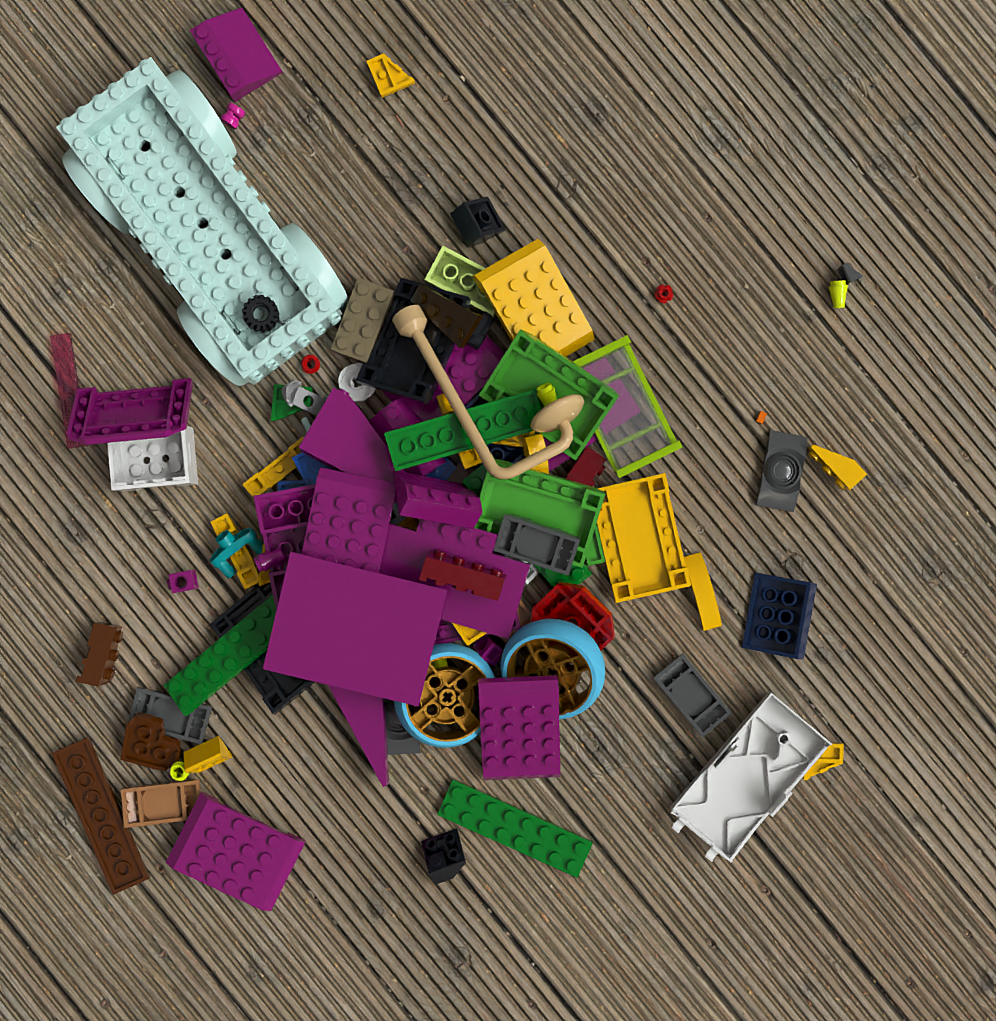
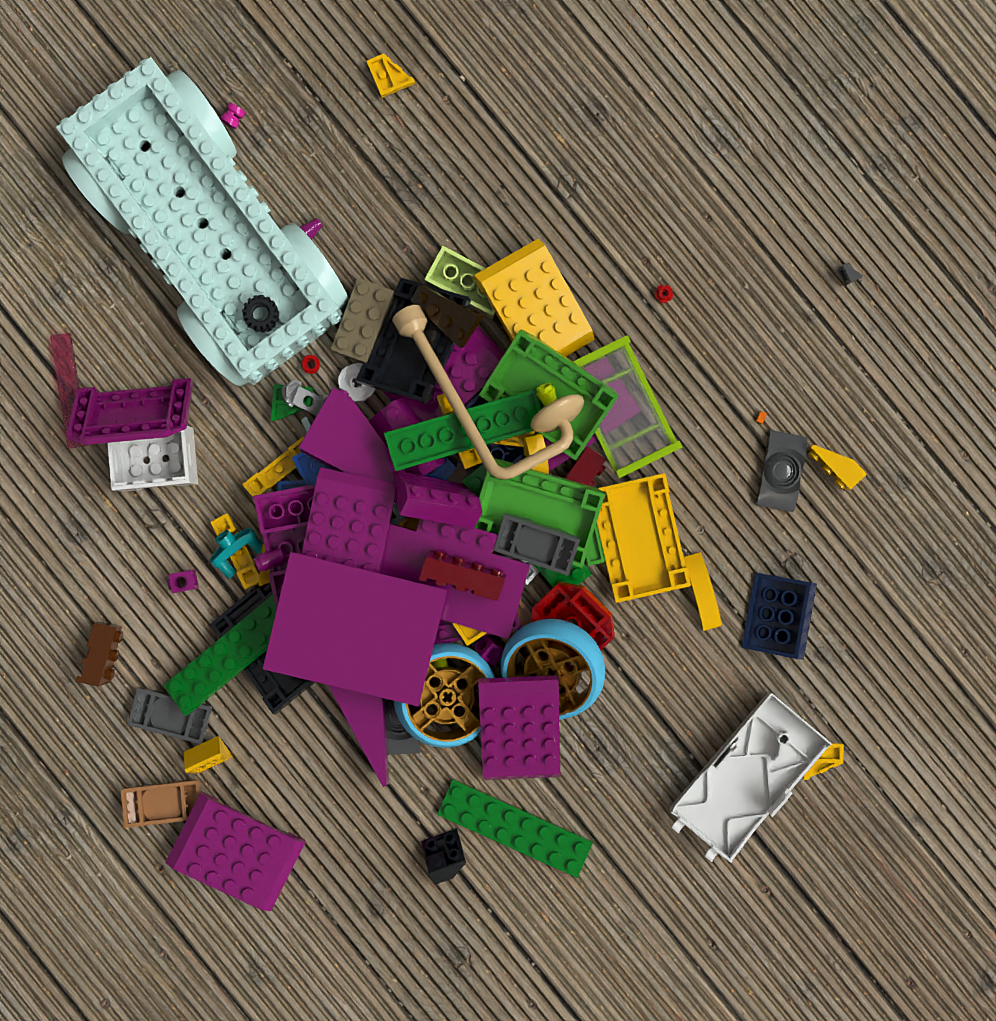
(100, 815): reddish brown plate -> none
(147, 743): reddish brown plate -> none
(178, 771): neon yellow cone -> none
(236, 52): magenta slope -> none
(312, 227): none -> magenta cone
(477, 221): black slope -> none
(480, 332): black piece -> none
(692, 695): dark grey slope -> none
(838, 293): neon yellow cone -> none

